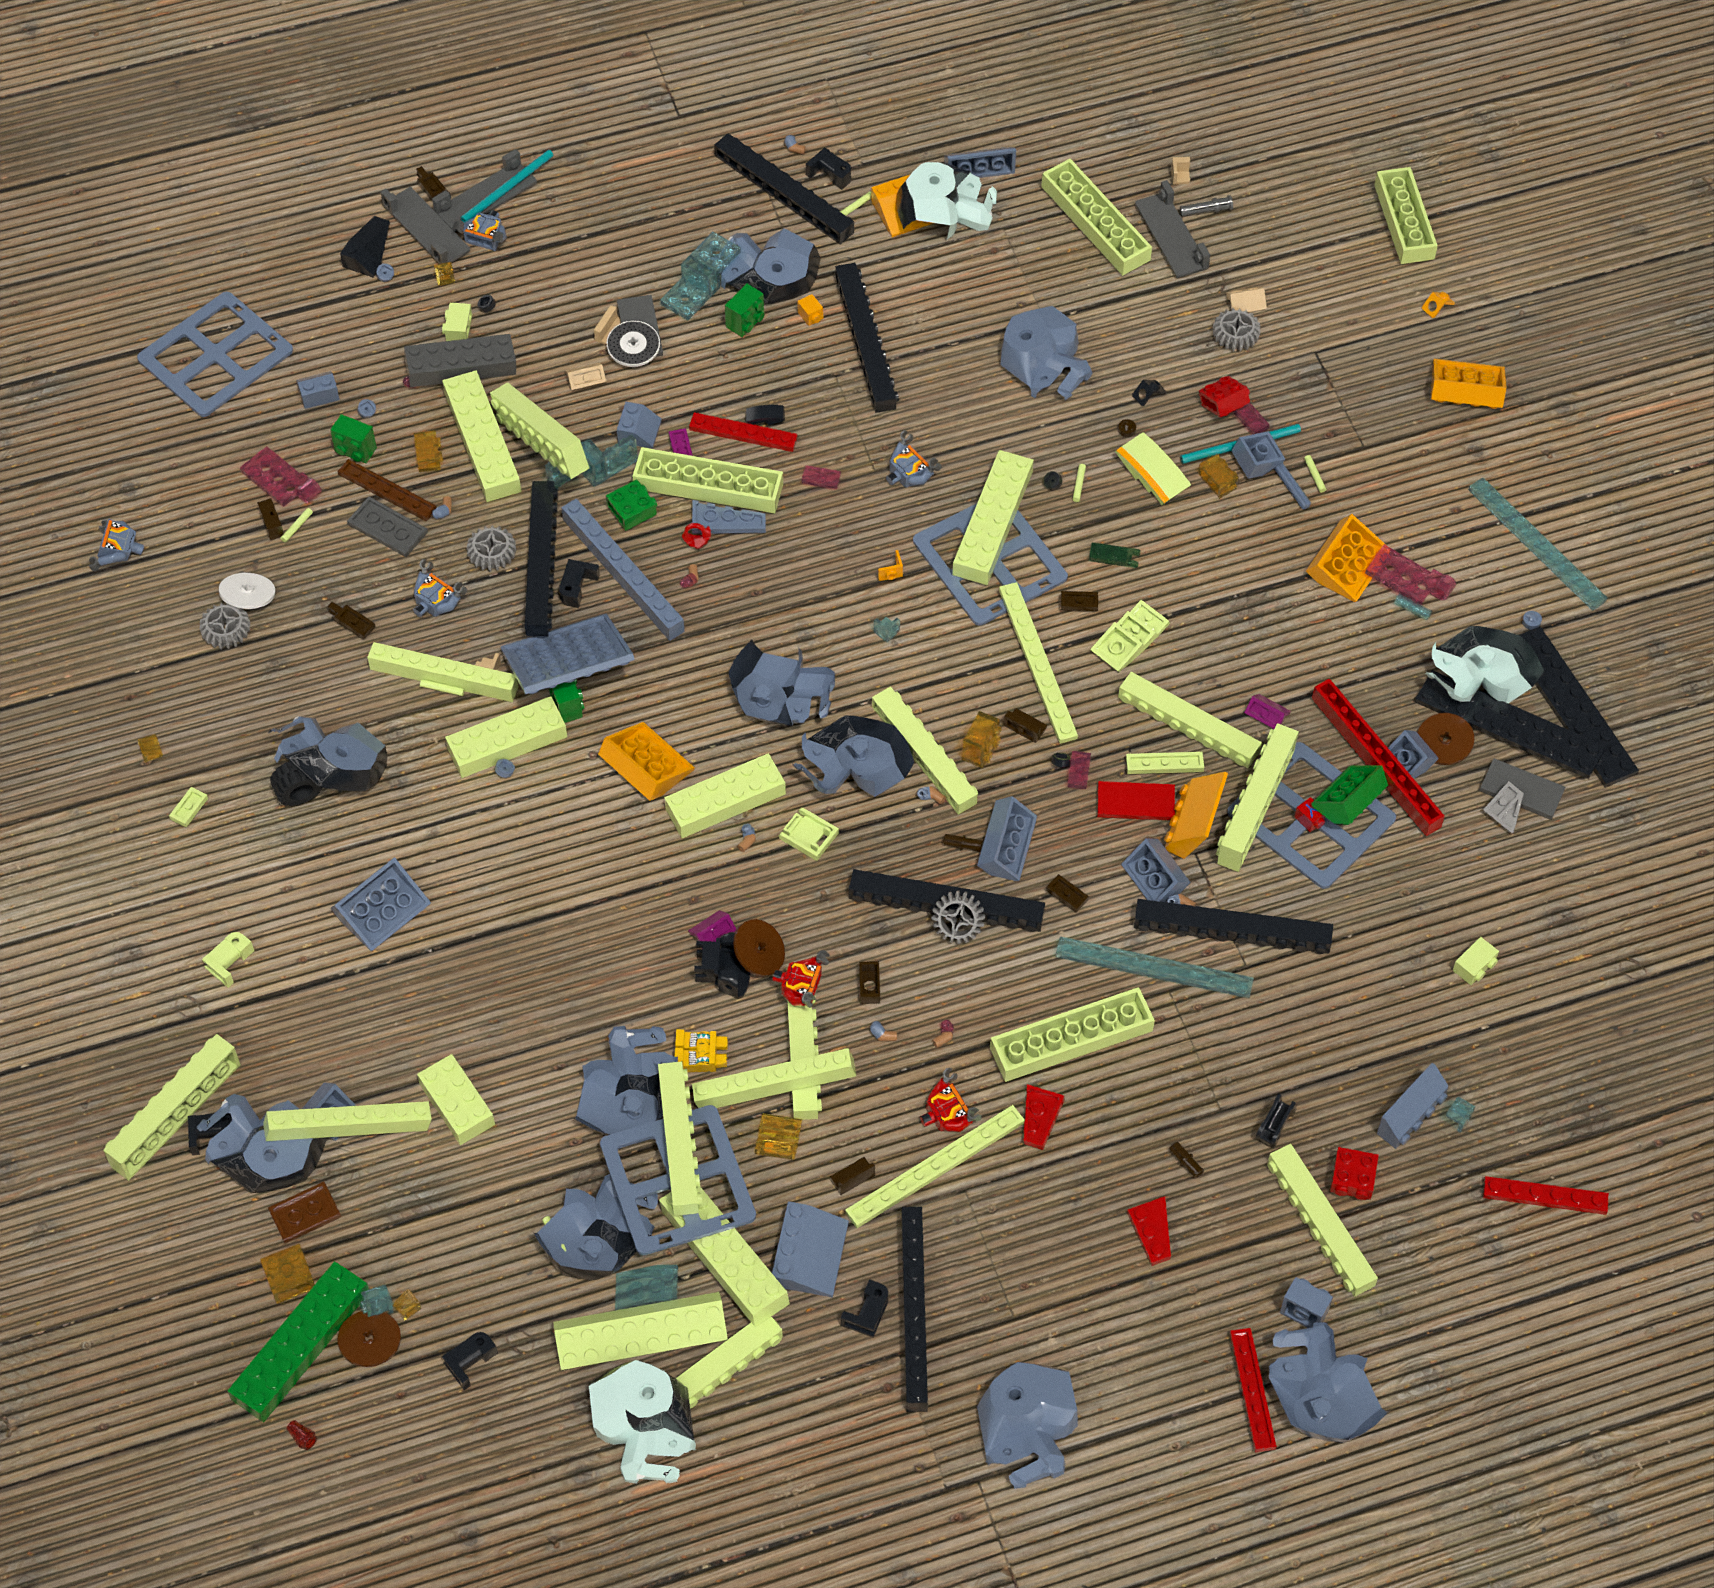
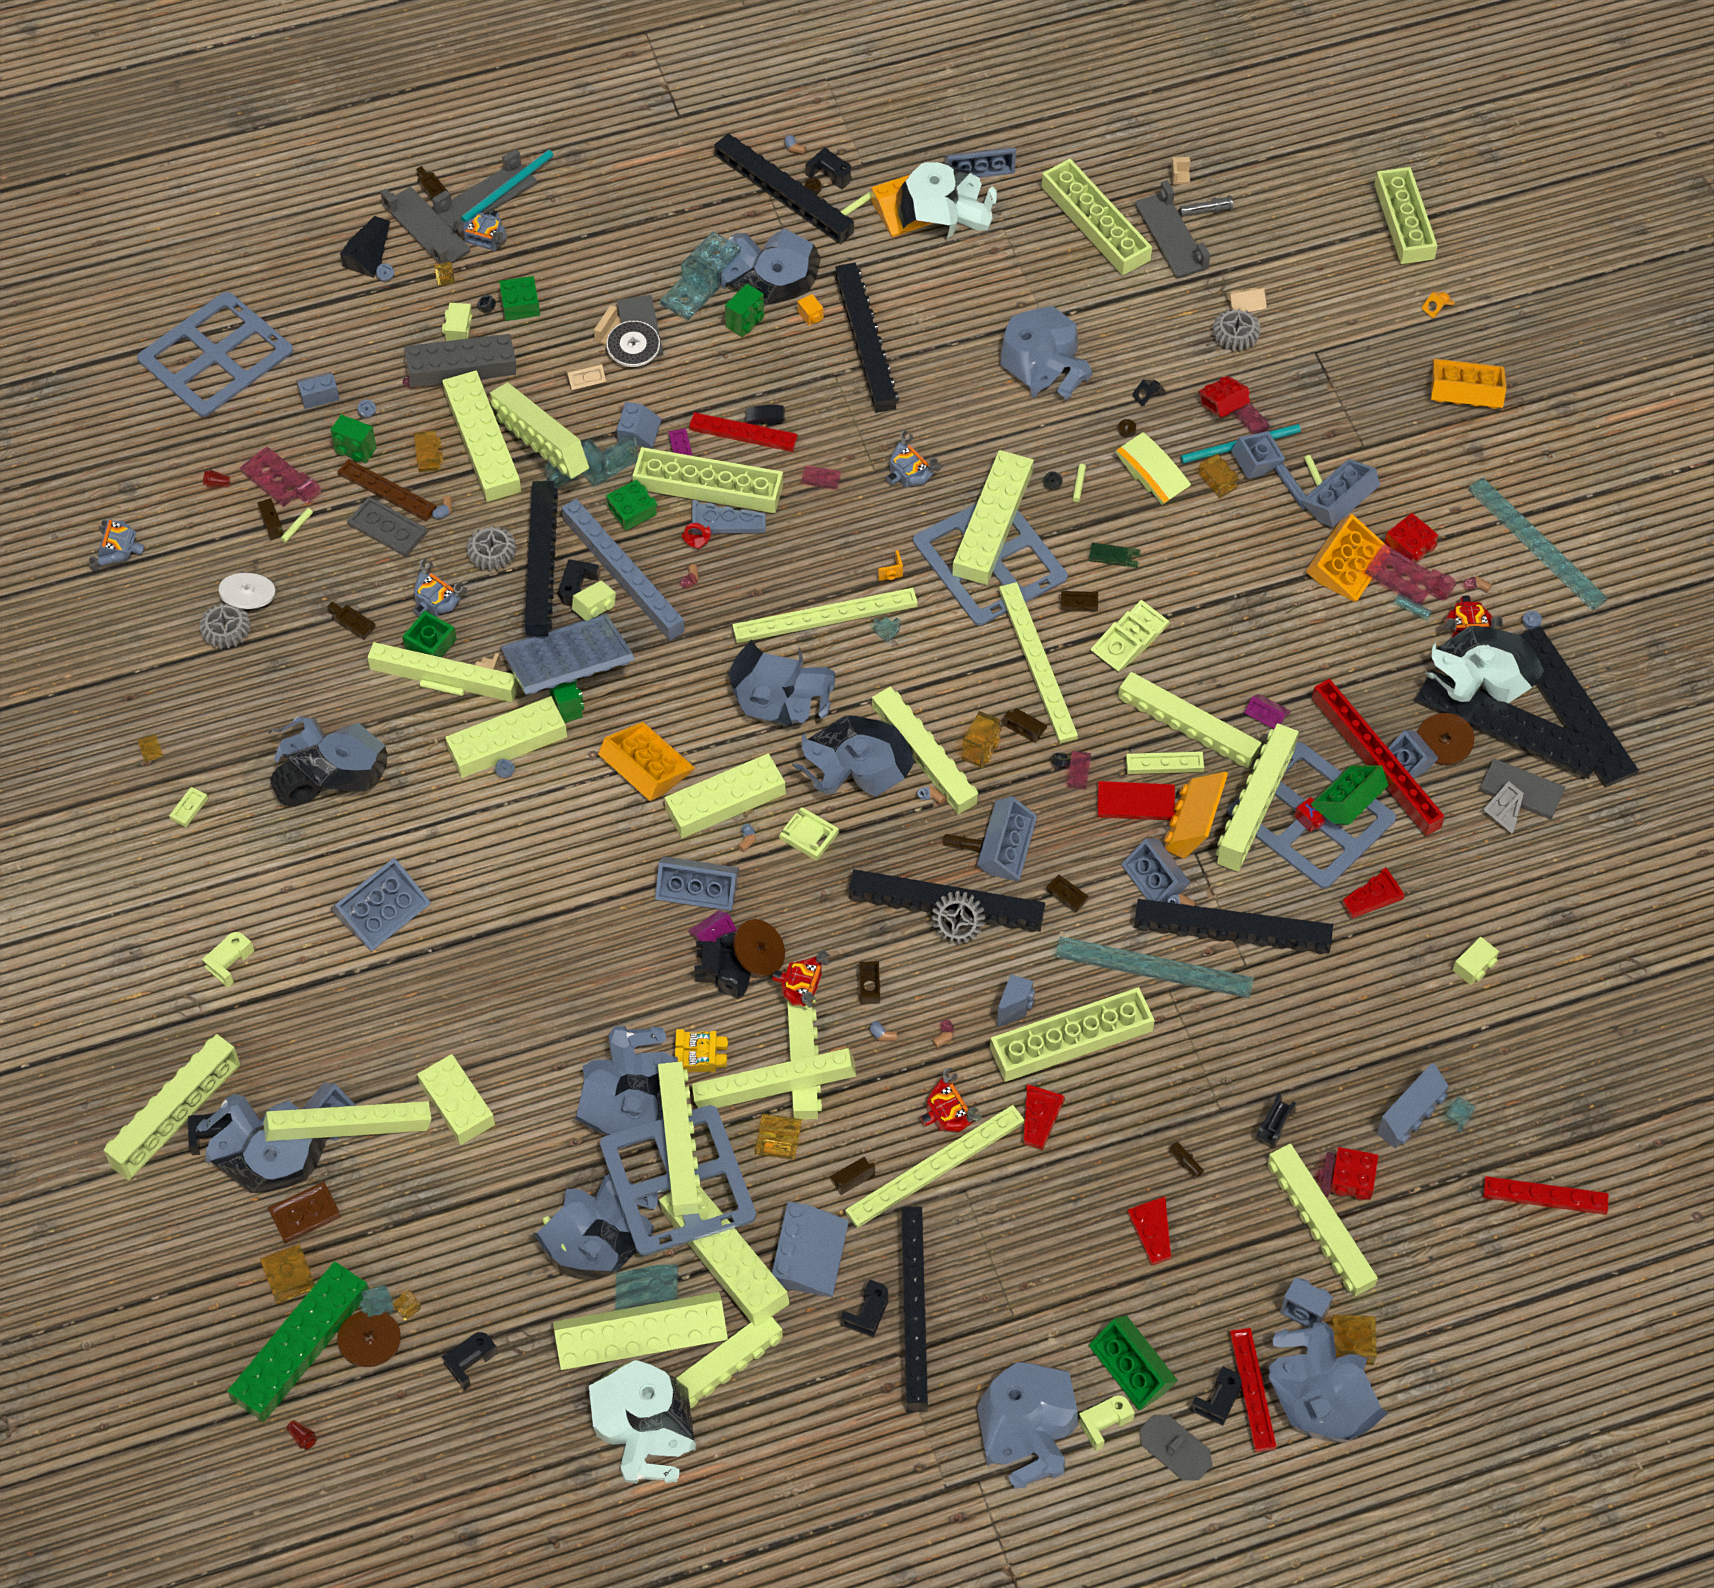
(215, 479): none -> clear red cone
(429, 635): none -> green brick
(519, 298): none -> green brick
(593, 600): none -> yellowish green brick
(696, 883): none -> sand blue slope
(814, 185): none -> dark brown tile
(825, 615): none -> yellowish green plate
(1015, 1000): none -> sand blue slope
(1103, 1416): none -> yellowish green piece
(1132, 1362): none -> green slope
(1175, 1447): none -> dark grey shield
(1226, 1392): none -> black piece
(1325, 1174): none -> clear pink plate
(1341, 492): none -> sand blue slope
(1355, 1336): none -> clear yellow brick
(1374, 895): none -> red wing
(1412, 538): none -> red brick
(1470, 614): none -> torso
(1477, 582): none -> arm

